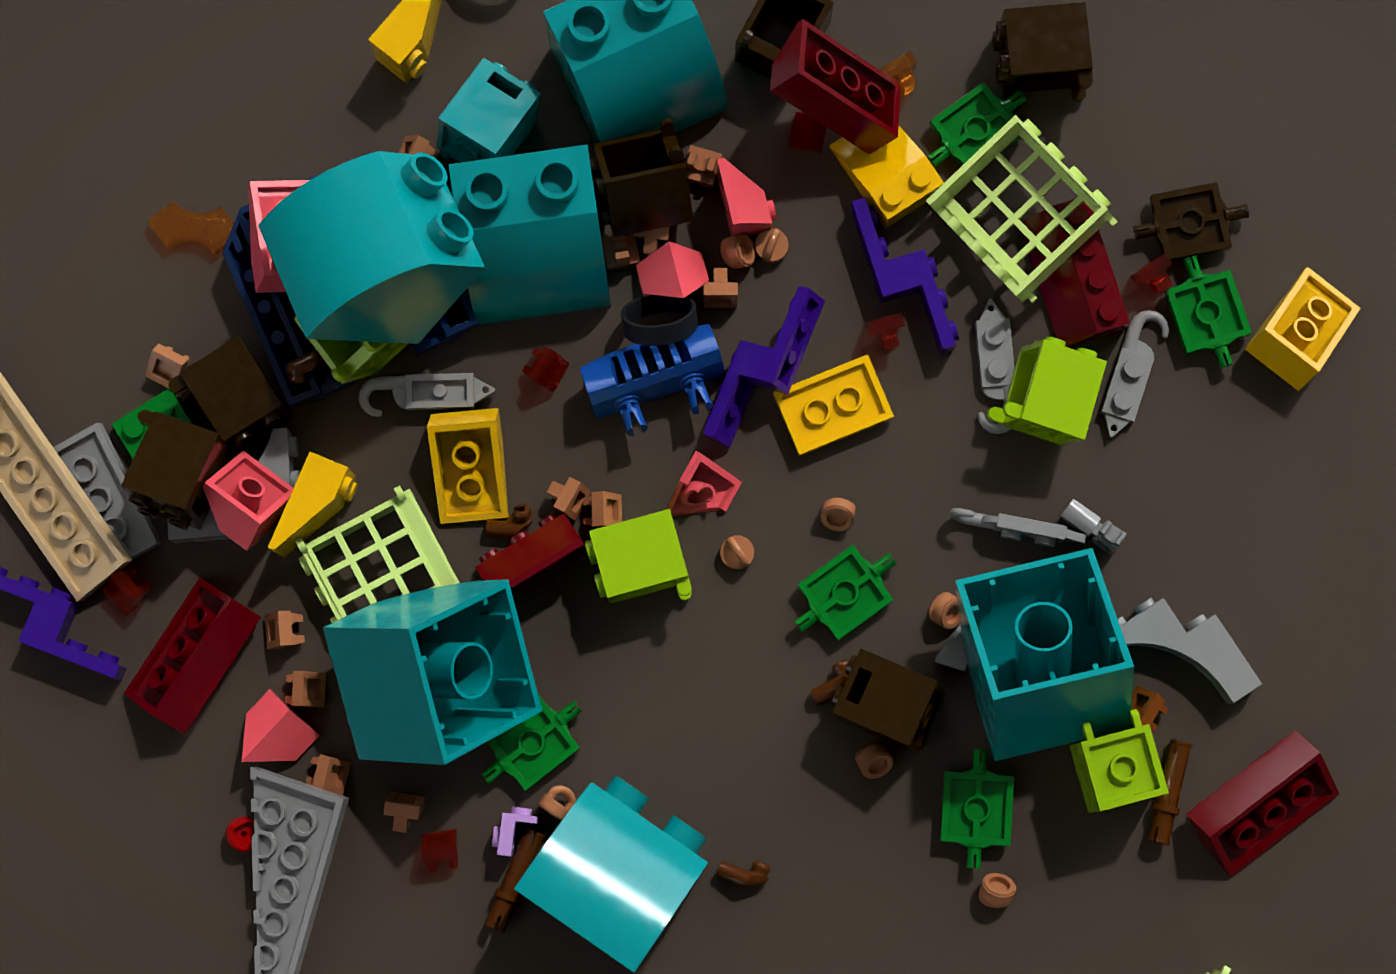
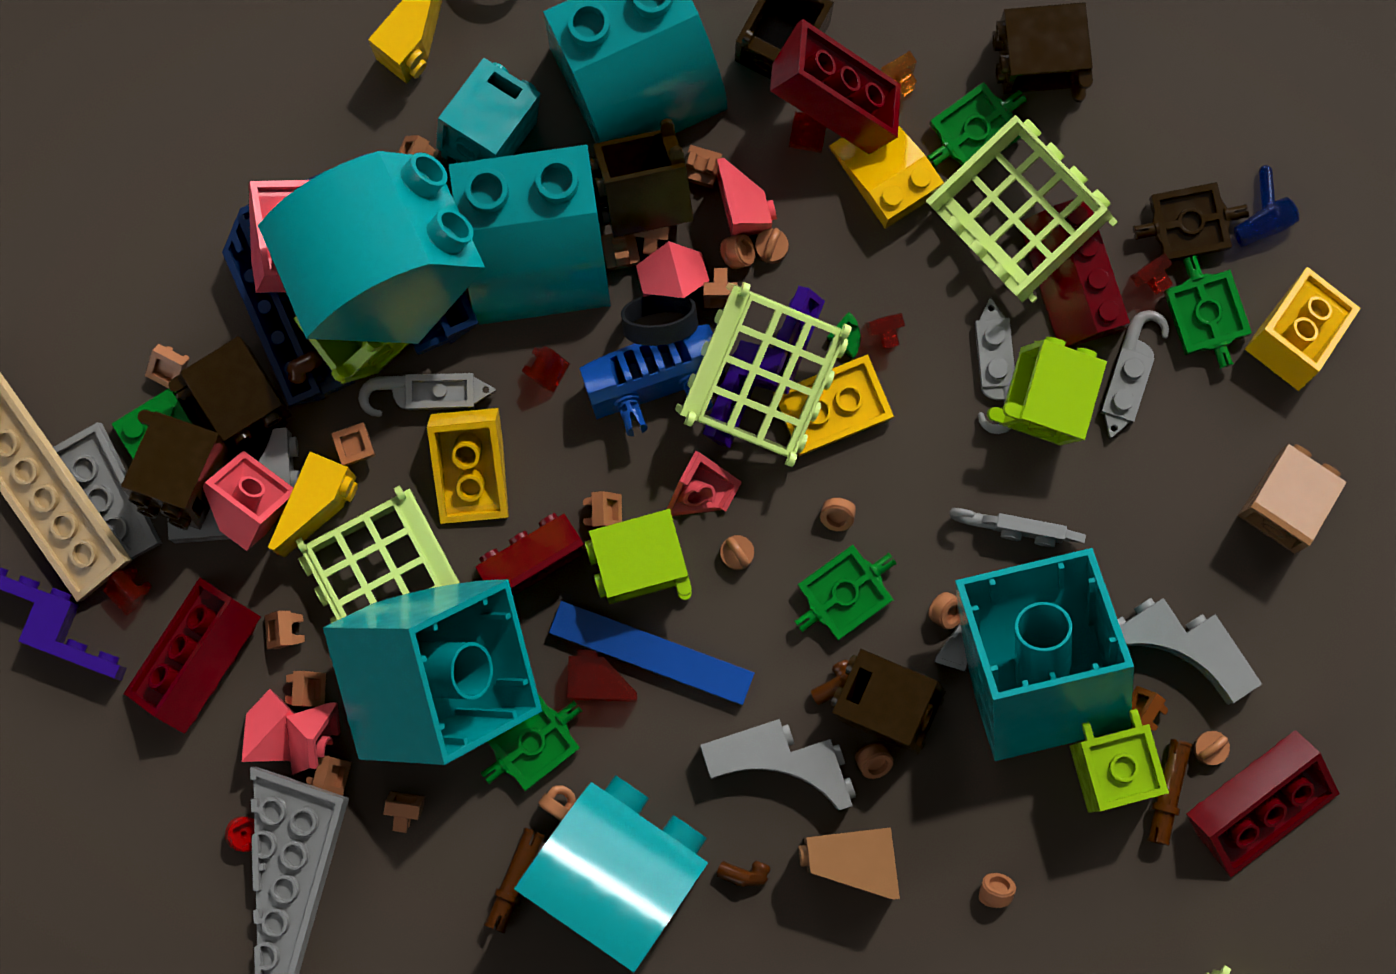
(181, 226): clear orange tile -> none
(310, 733): none -> coral slope
(353, 444): none -> nougat tile
(440, 847): clear red tile -> none
(505, 835): lavender bracket -> none
(513, 525): reddish brown arm -> none
(569, 497): nougat tile -> none
(596, 679): none -> clear red slope
(651, 653): none -> blue tile
(717, 353): none -> yellowish green window
(768, 749): none -> light grey arch
(853, 339): none -> green tile
(854, 859): none -> medium nougat slope
(904, 276): dark purple bracket -> none
(976, 808): green plate -> none
(1086, 522): light grey bar -> none
(1211, 748): none -> nougat tile
(1273, 216): none -> clear blue piece
(1293, 498): none -> slope

